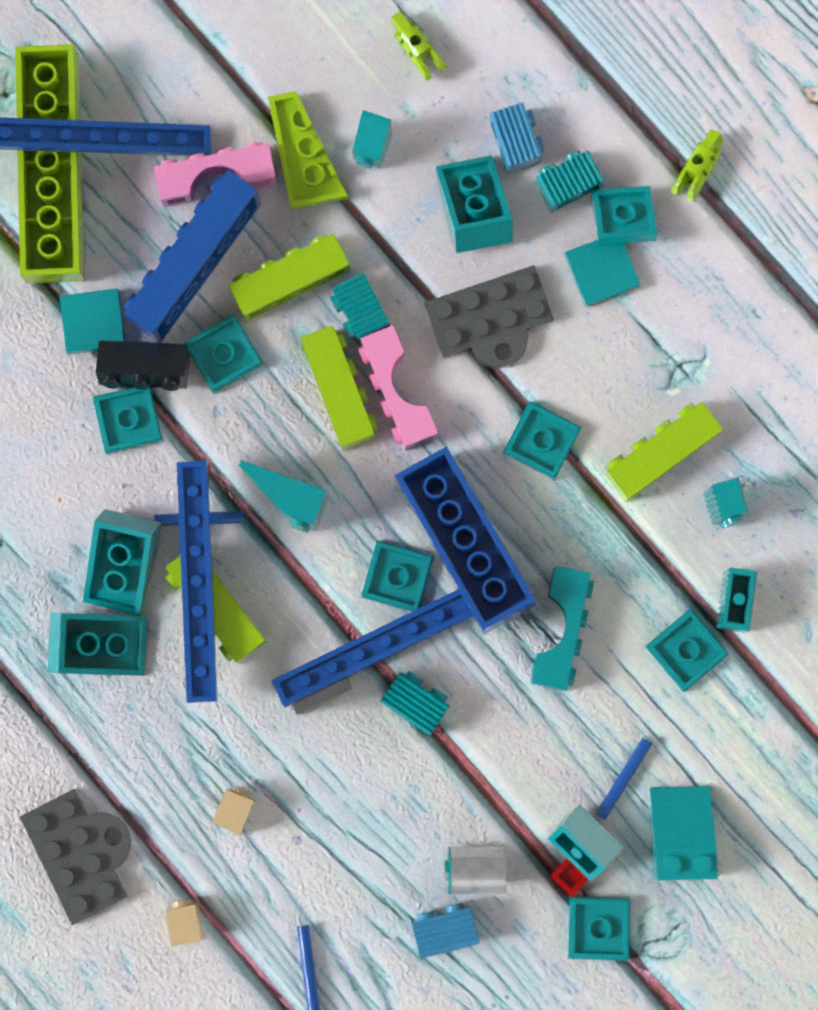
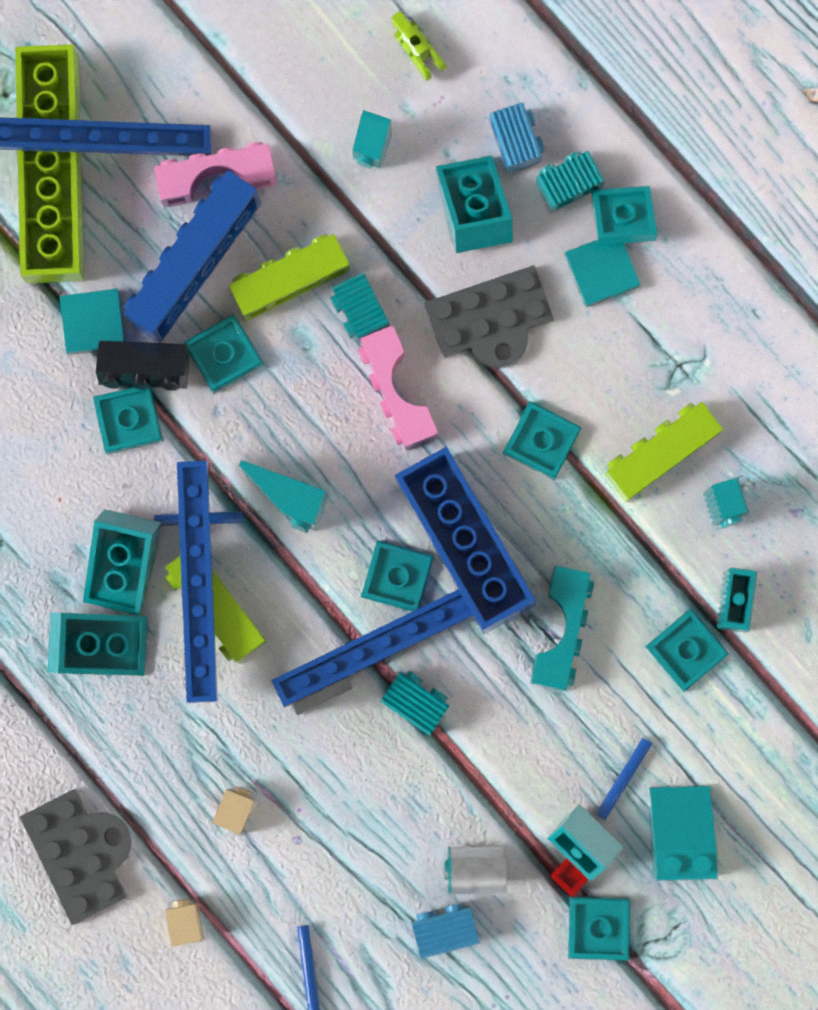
(304, 162): lime wing -> none
(338, 388): lime brick -> none
(699, 165): lime hinge -> none

